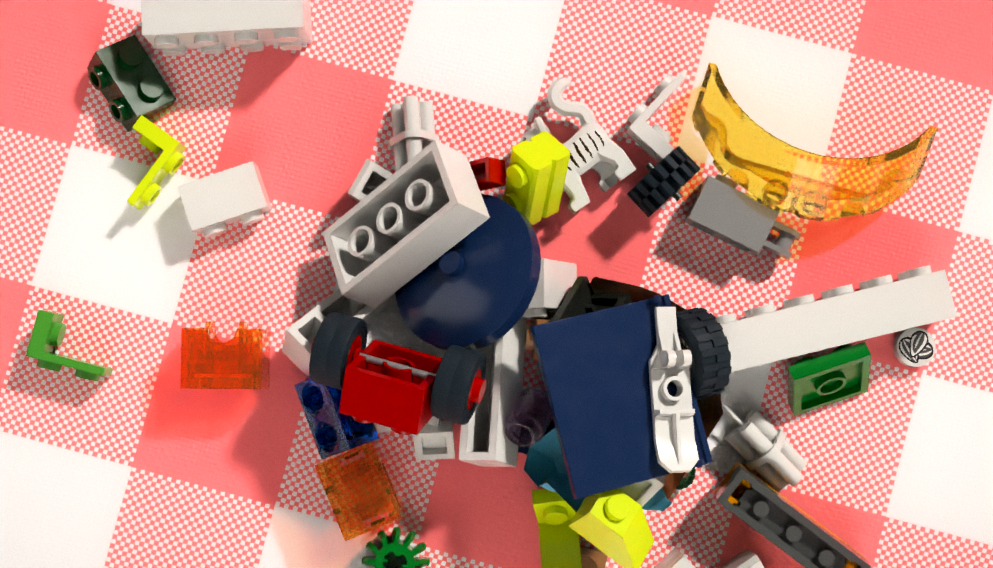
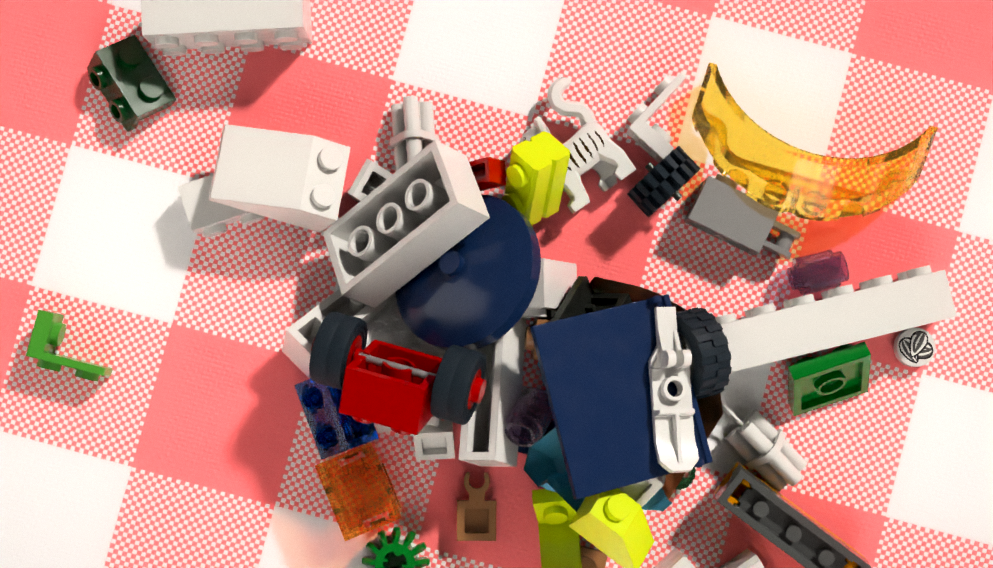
(167, 162): neon yellow bracket -> none
(227, 365): clear orange piece -> none
(280, 175): none -> white slope
(476, 516): none -> medium nougat plate
(818, 272): none -> brick

